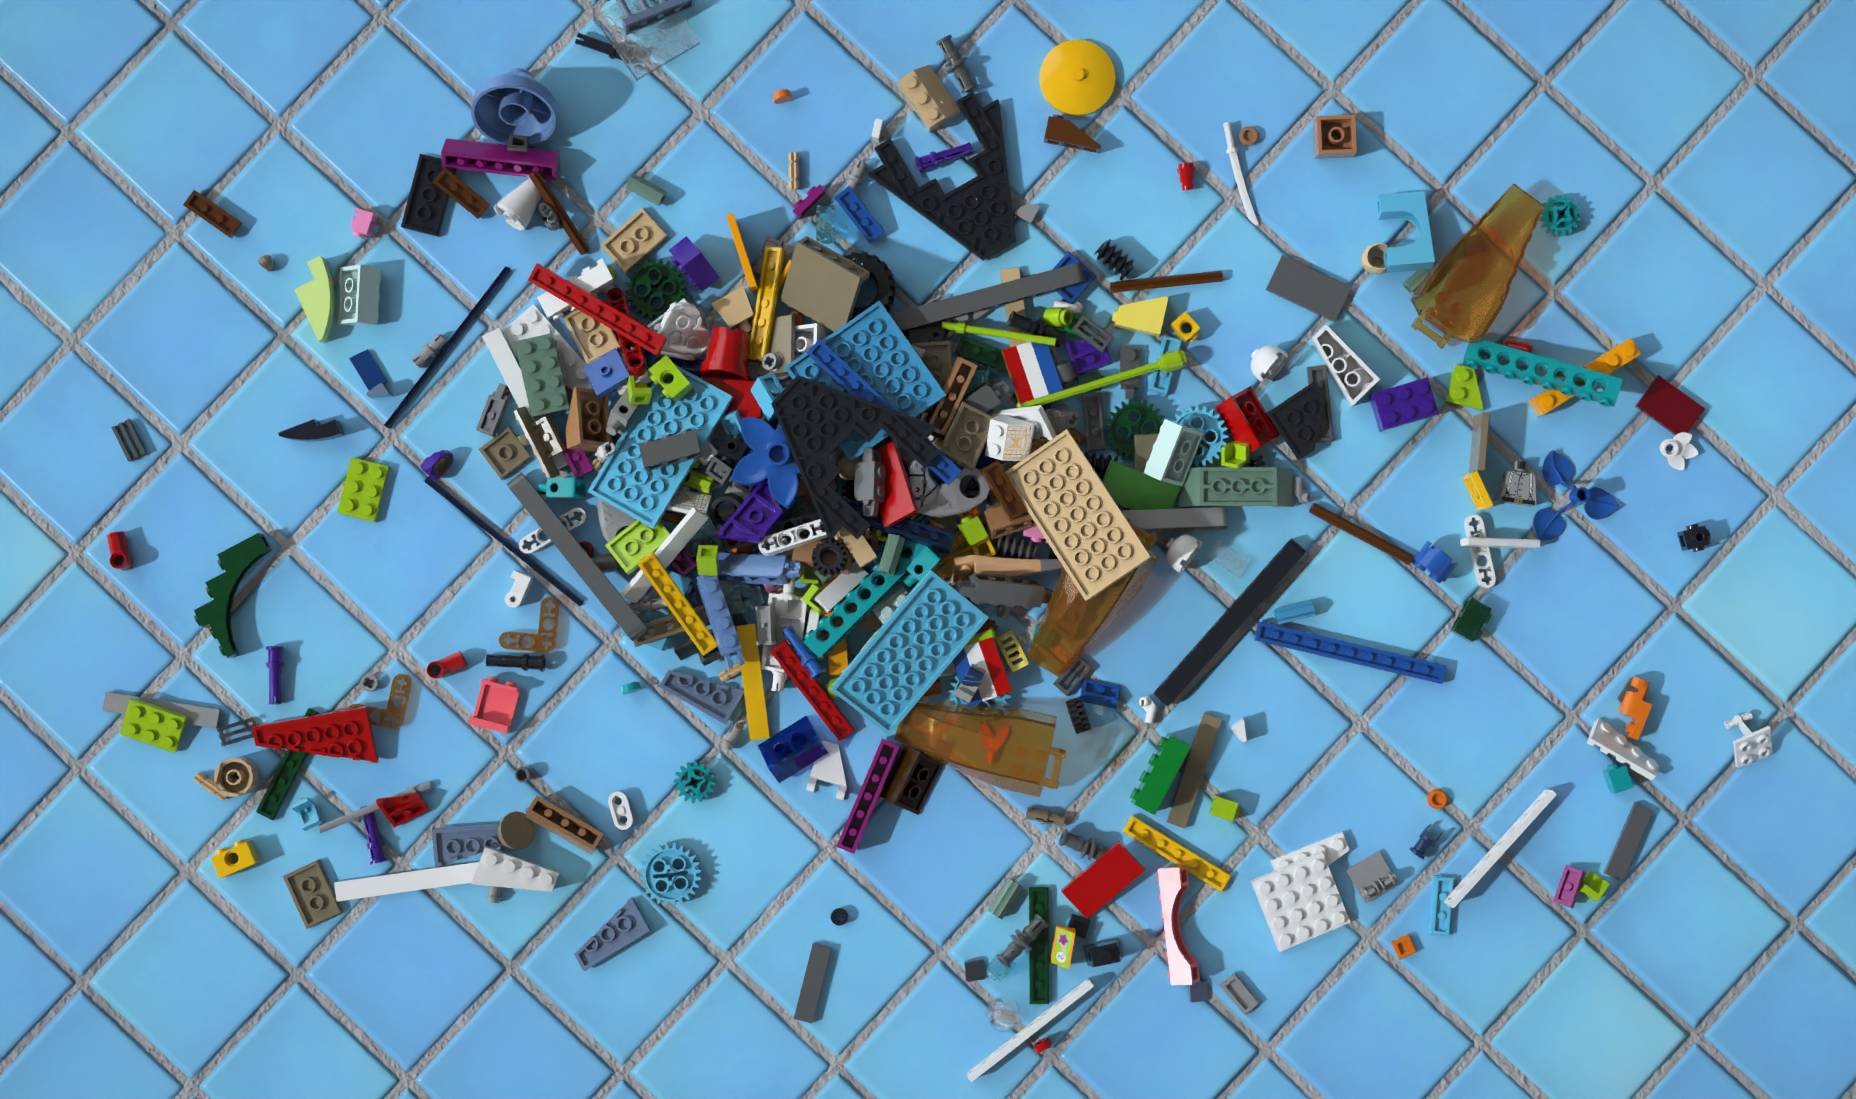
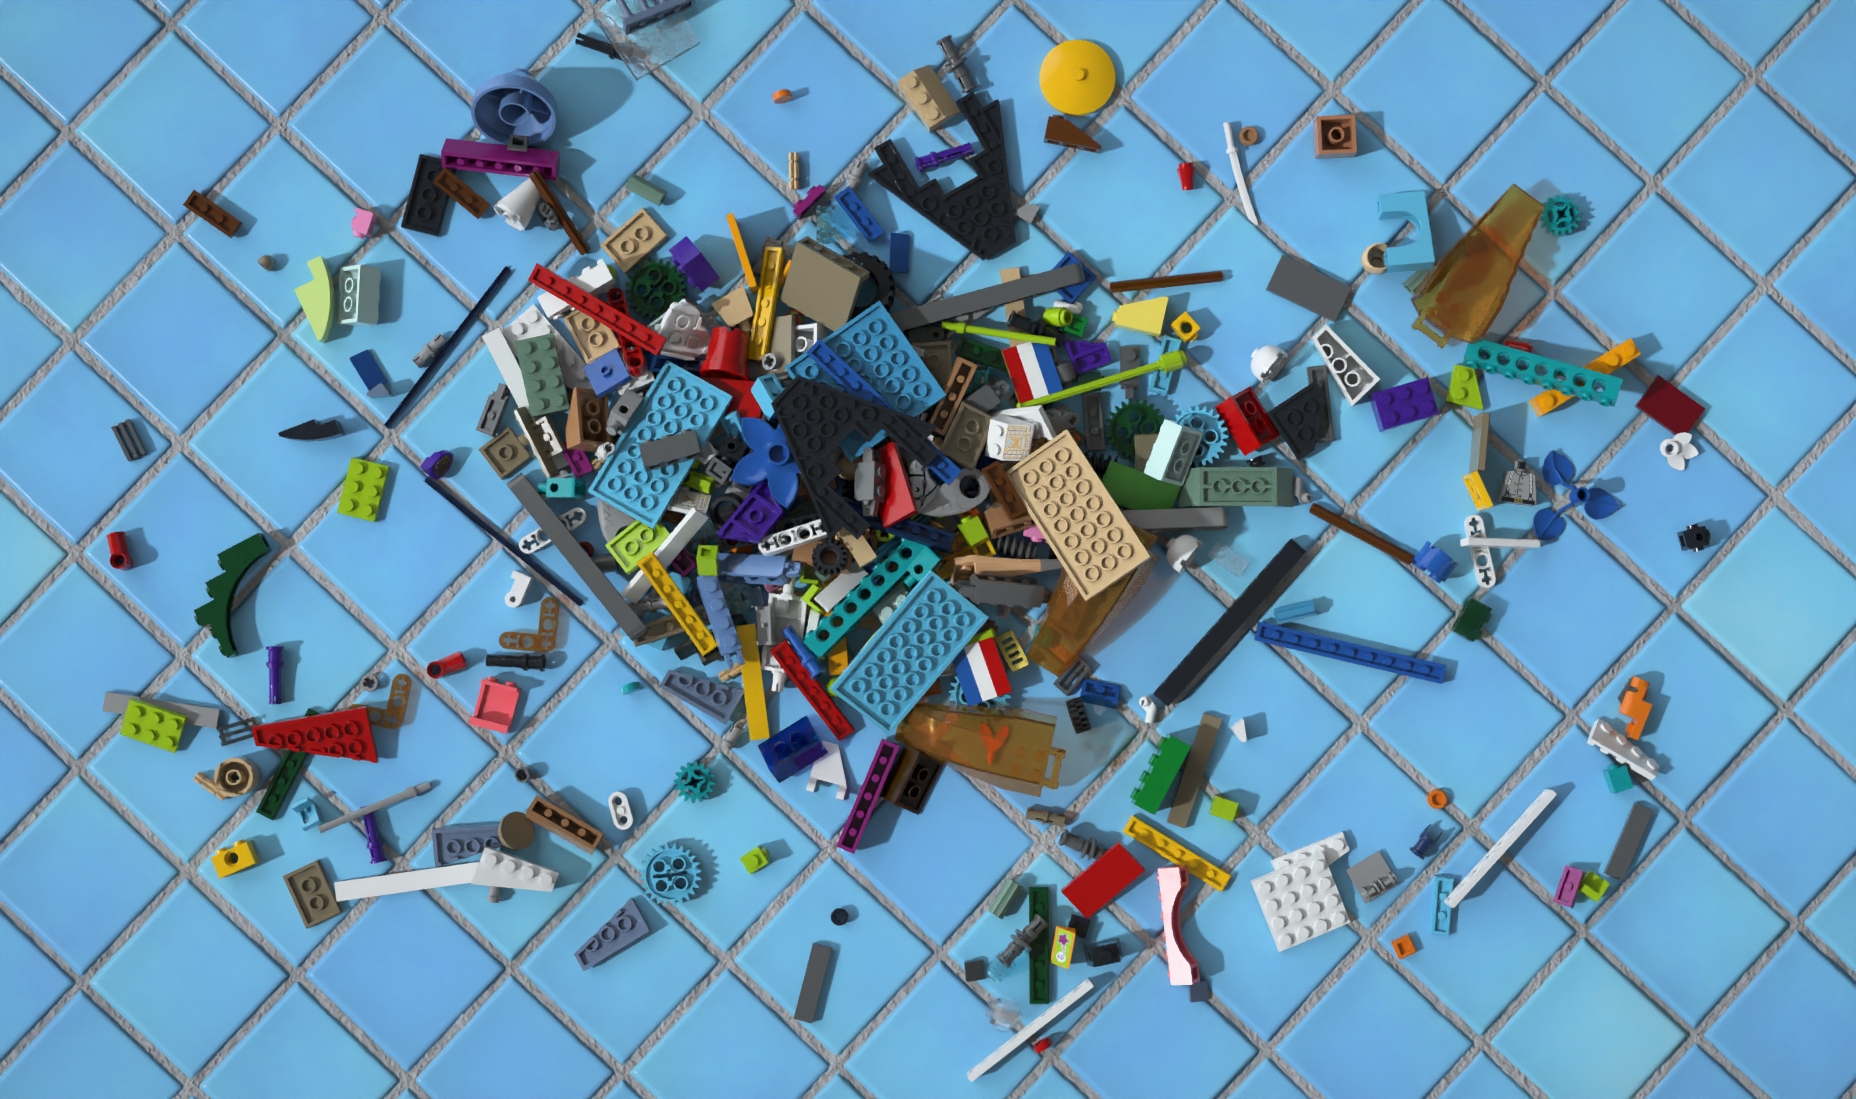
(402, 808): red wing -> none
(638, 392): lime panel -> none
(661, 371): lime brick -> none
(755, 859): none -> lime bracket
(876, 133): white tile -> none
(891, 554): sand green axle -> none
(899, 253): none -> blue slope
(970, 683): leg -> none
(1089, 340): dark grey tile -> none
(1115, 259): black piece -> none
(1235, 454): lime panel -> none
(1239, 993): light grey tile -> none
(1752, 745): white plate -> none

